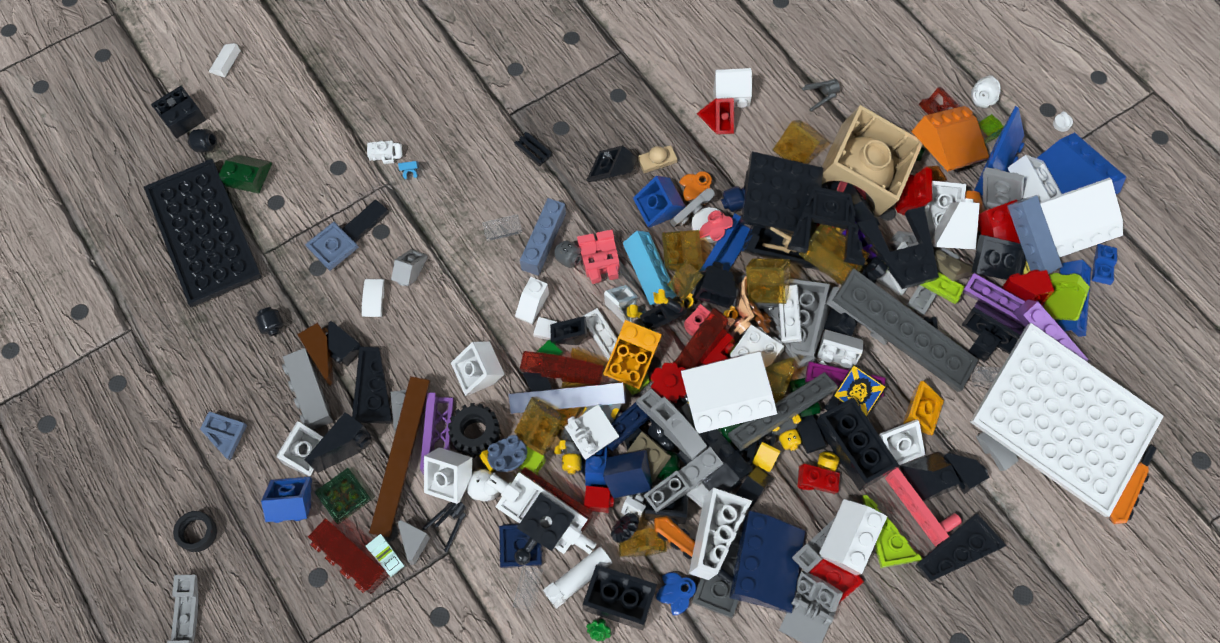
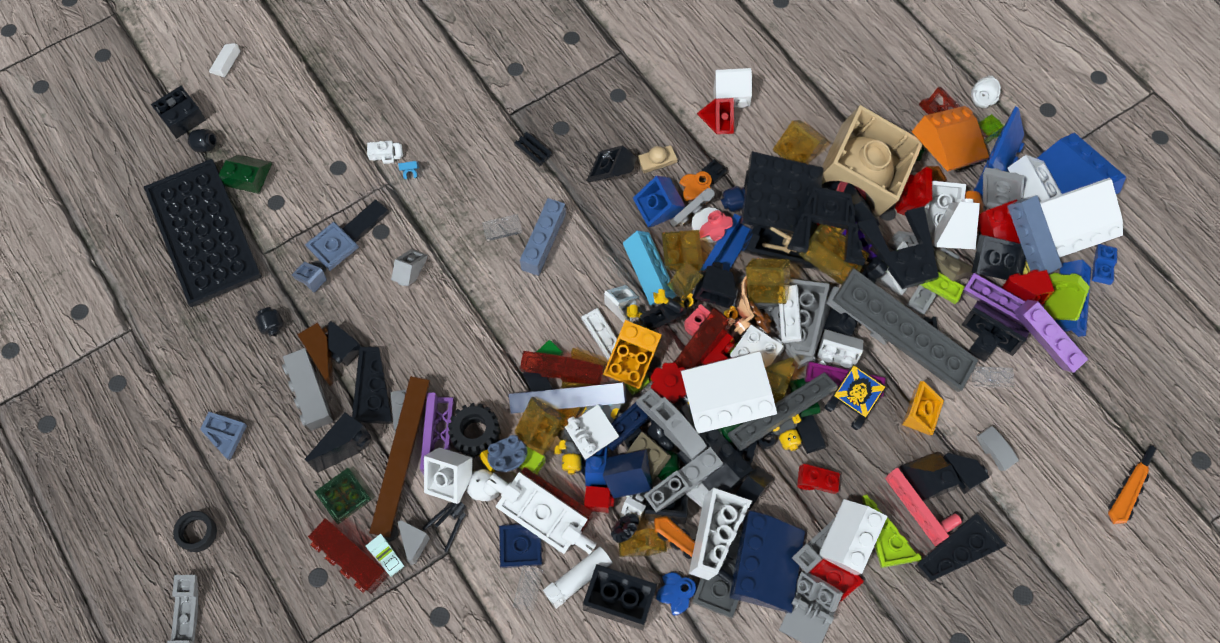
(287, 499): blue slope -> none
(298, 447): white slope -> none
(310, 275): none -> sand blue slope
(372, 297): white slope -> none
(477, 367): white slope -> none
(532, 300): white slope -> none
(542, 328): white tile -> none
(545, 536): black plate -> none
(568, 254): dark grey head -> none
(569, 331): black slope -> none
(598, 630): green plant -> none
(599, 255): coral hips -> none
(715, 170): none -> black tile
(766, 457): yellow slope -> none
(828, 87): dark grey plant -> none
(828, 460): yellow tile -> none
(856, 443): black slope -> none
(904, 442): white slope -> none
(1062, 122): white tile -> none
(1067, 419): white plate -> none

